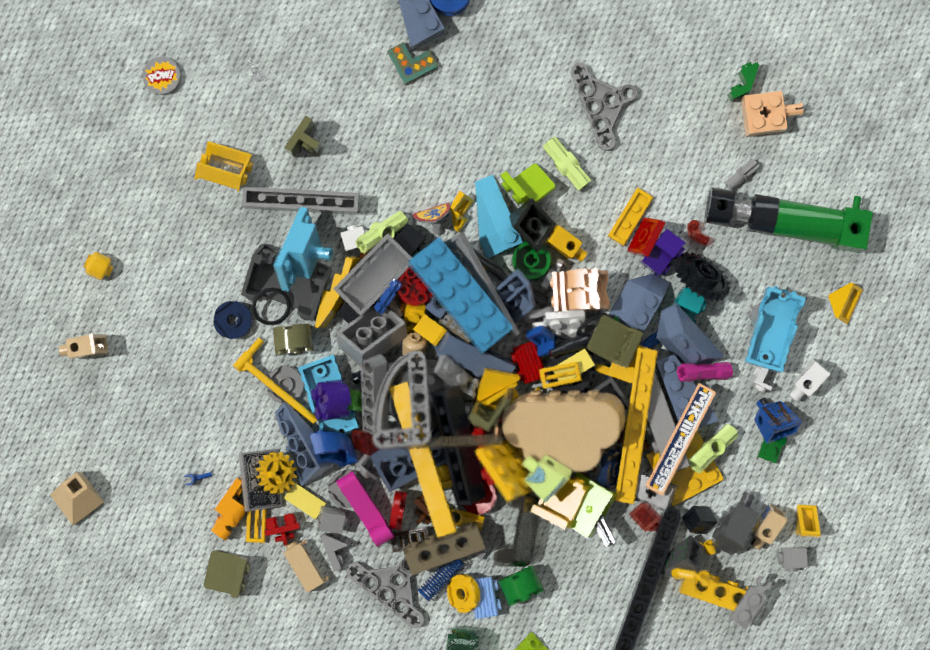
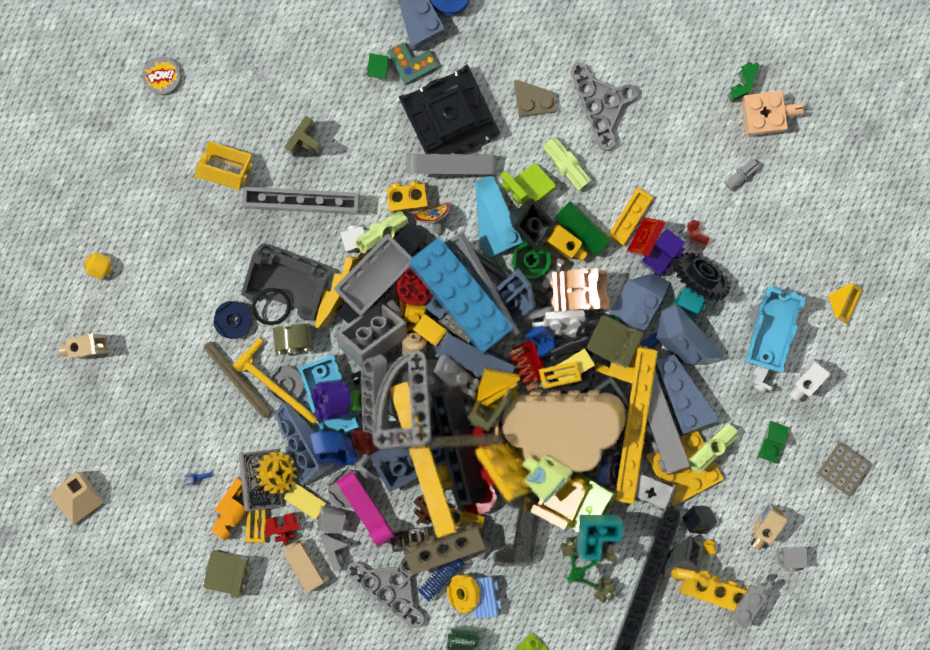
(237, 380): none -> dark tan axle
(300, 251): medium azure brick -> none
(378, 66): none -> green panel
(388, 296): blue axle -> none
(397, 510): red tile -> none
(407, 202): none -> yellow brick
(451, 164): none -> light grey beam
(458, 209): yellow slope -> none
(465, 130): none -> black piece
(518, 351): none -> nougat piece
(521, 585): green brick -> none
(533, 99): none -> dark tan wing
(577, 574): none -> olive plant
(582, 228): none -> green piece
(594, 530): none -> teal brick
(644, 517): clear red bracket -> none
(680, 439): tile -> none
(694, 372): dark pink axle -> none
(735, 525): dark grey brick -> none
(775, 420): blue torso -> none
(793, 219): green piece -> none
(807, 521): yellow slope -> none
(843, 469): none -> tile

